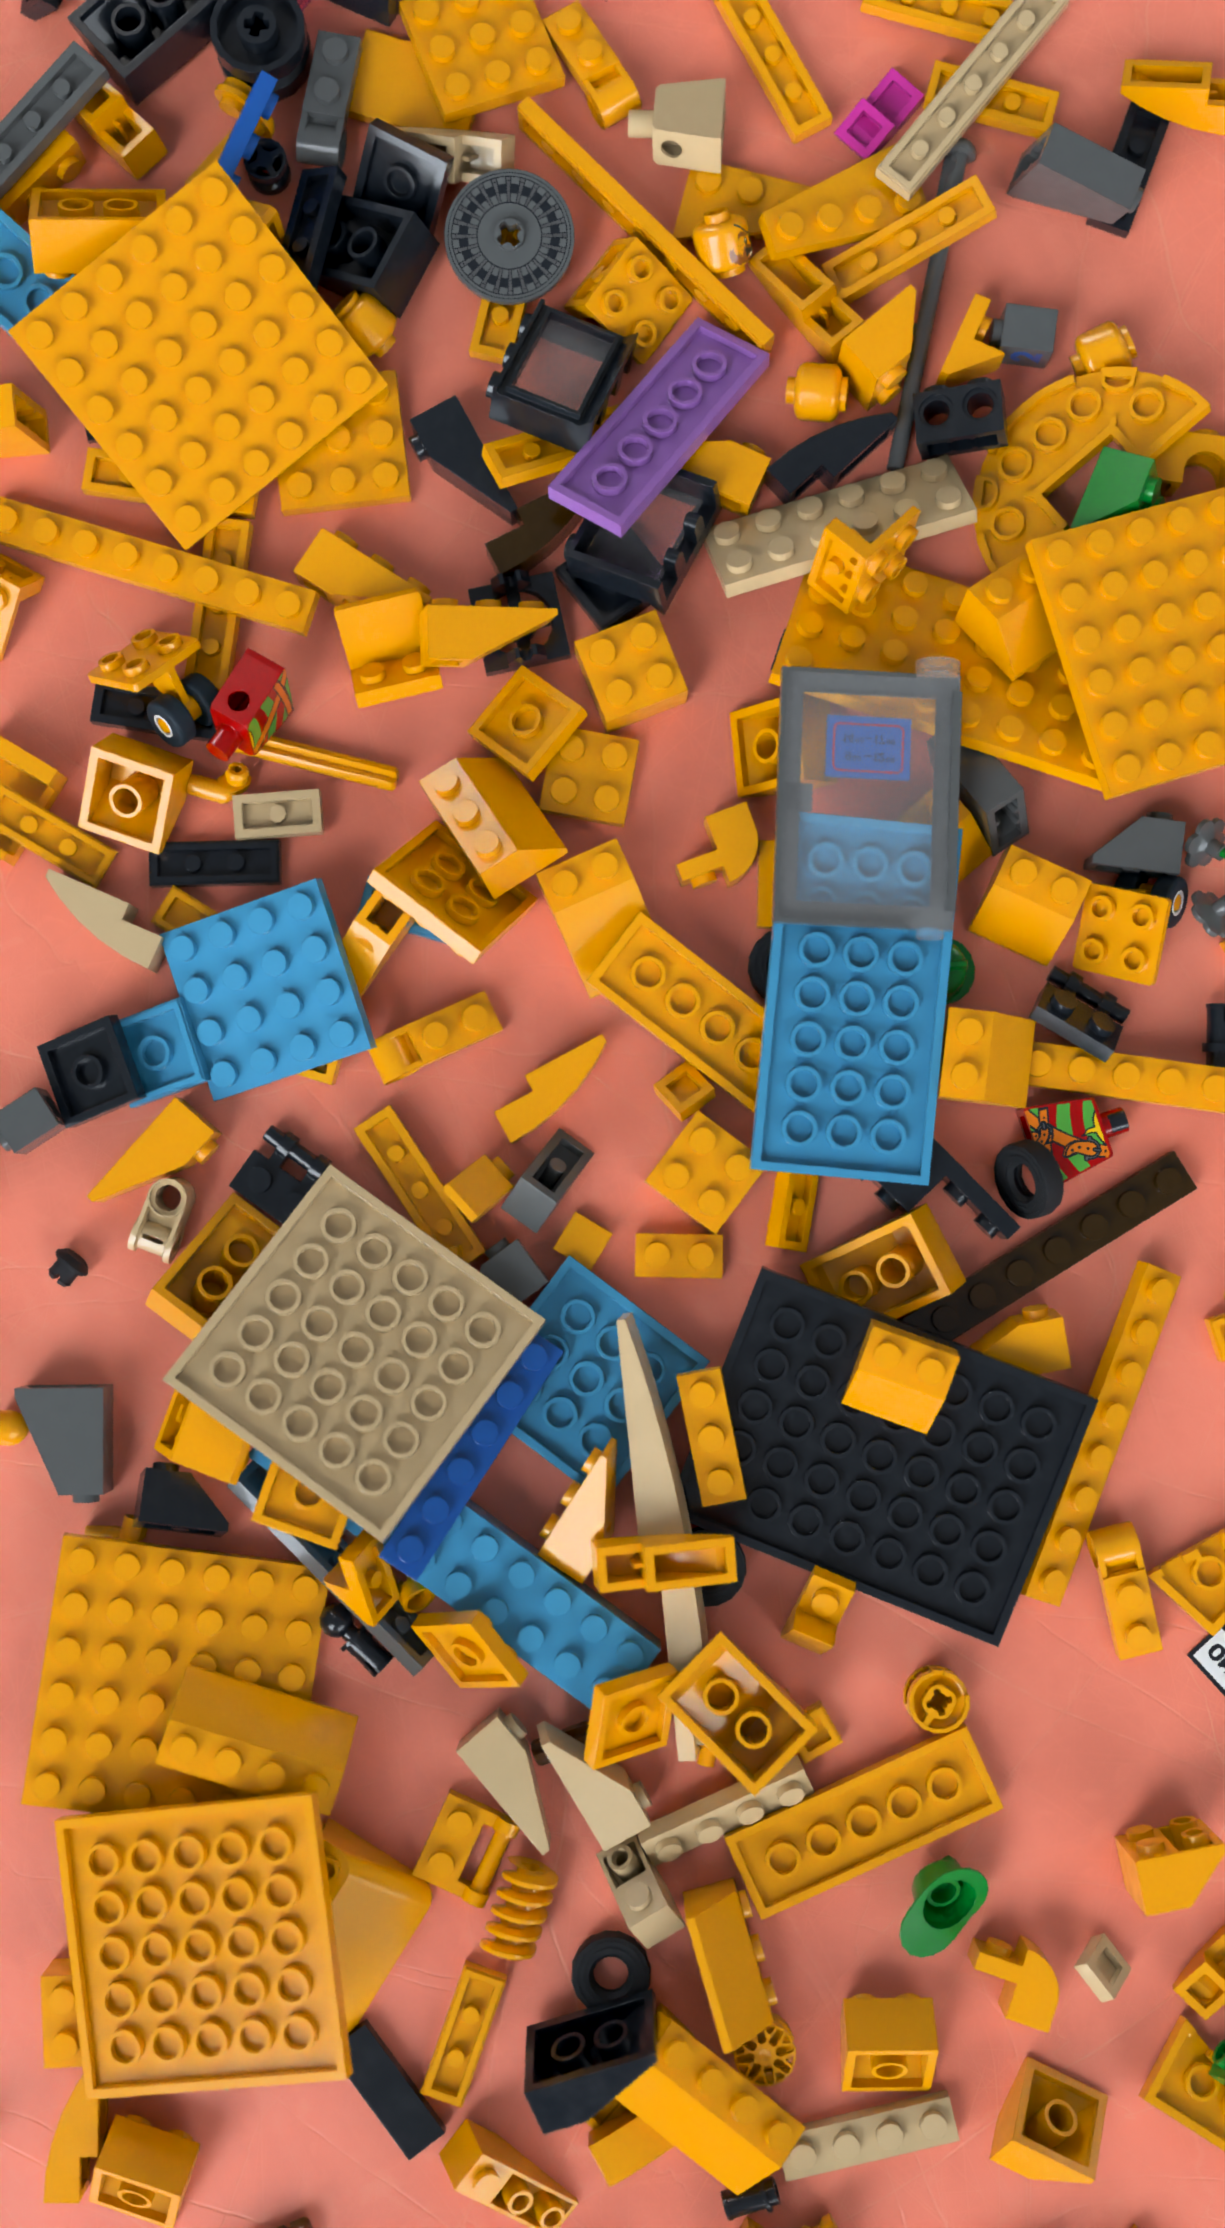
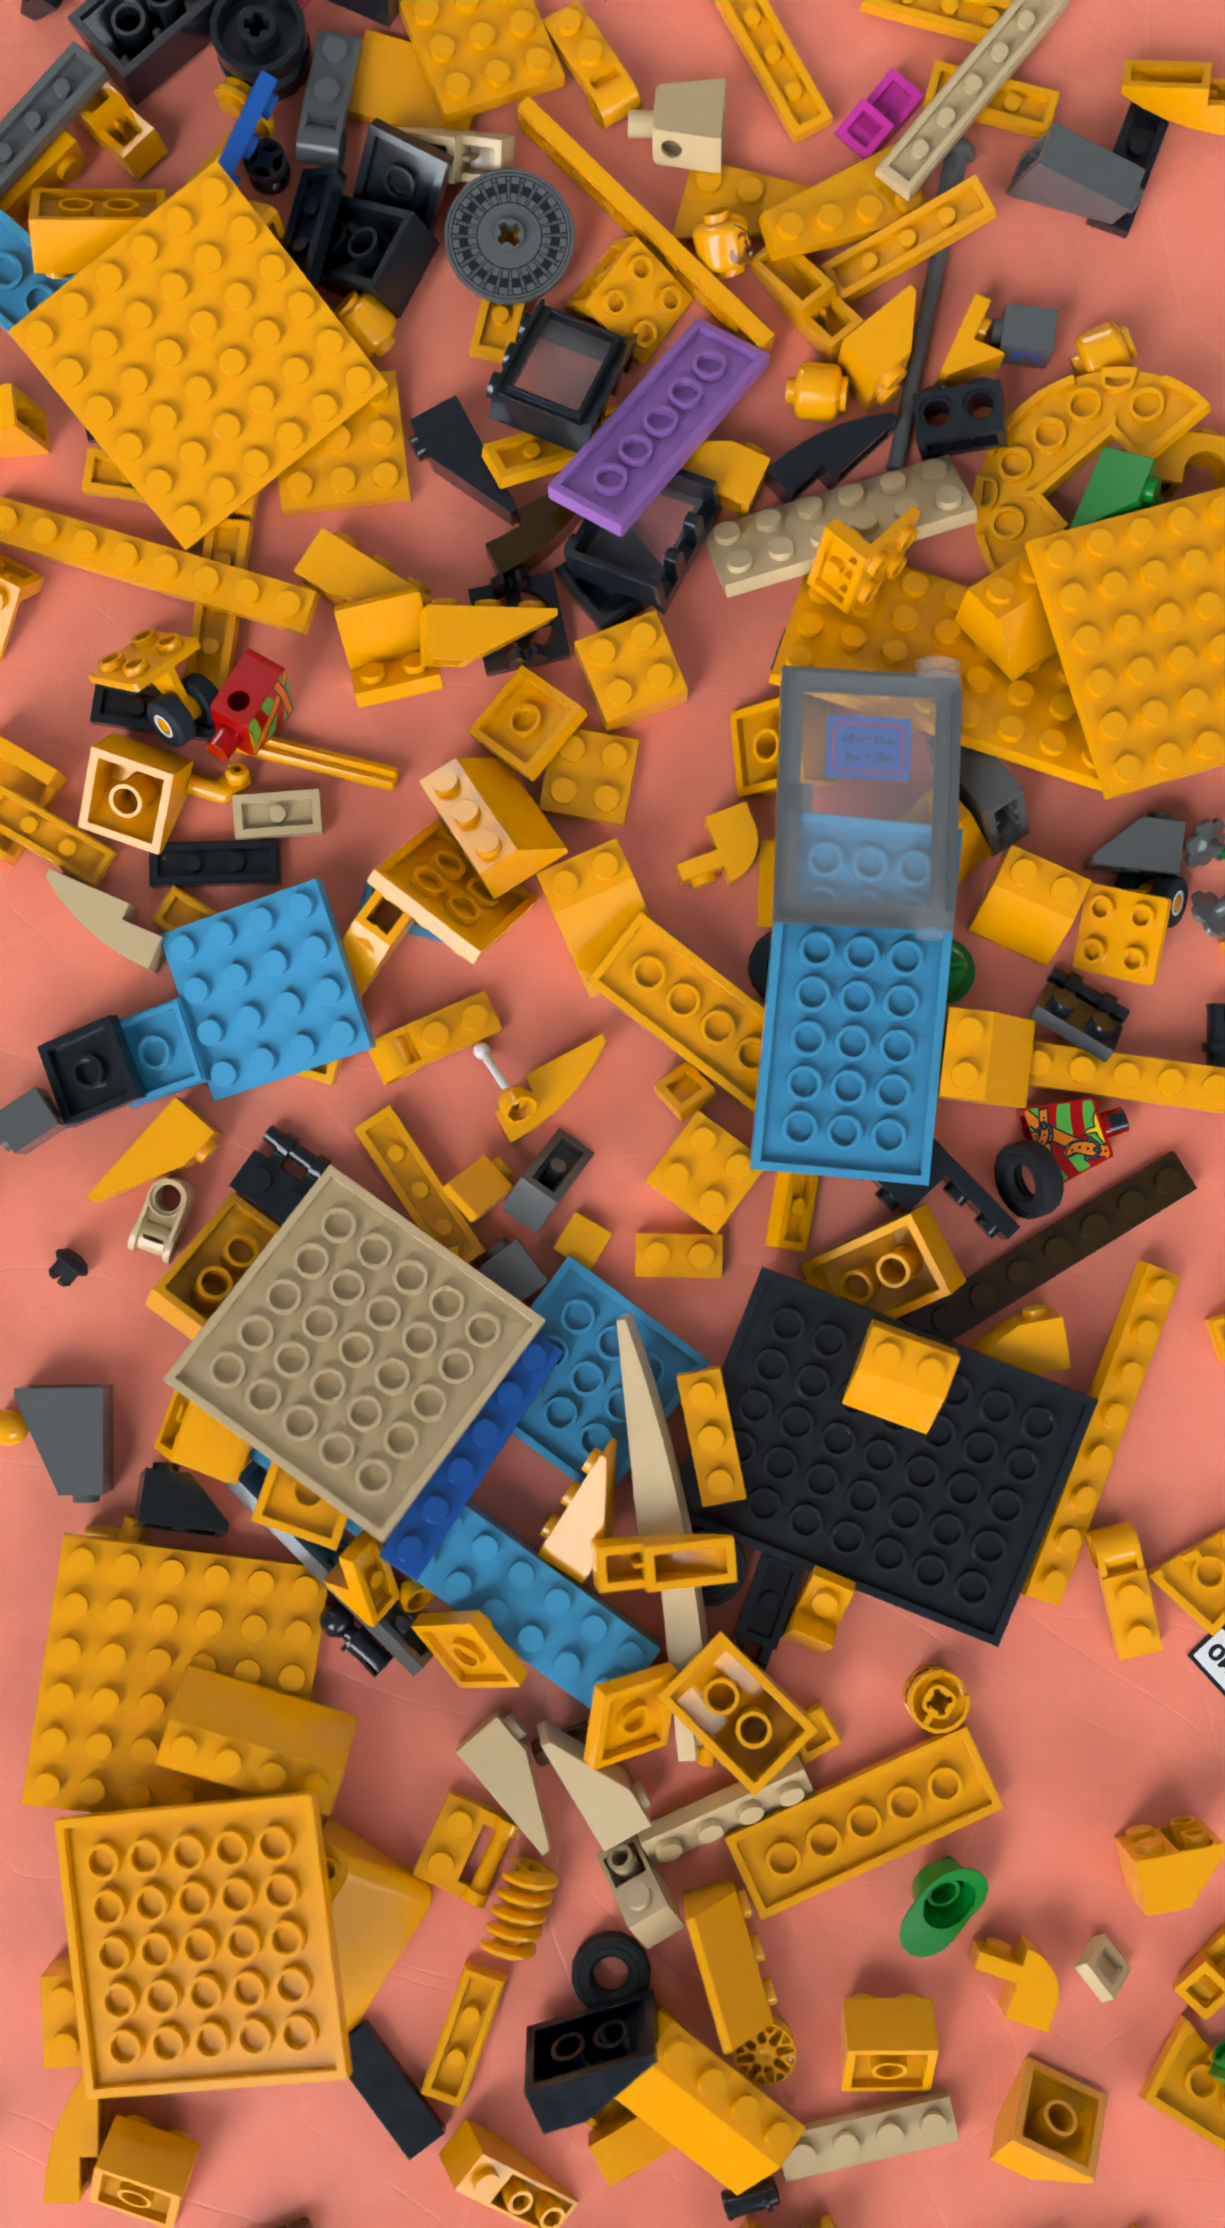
(517, 1095): none -> light orange hinge
(767, 1606): none -> black hinge

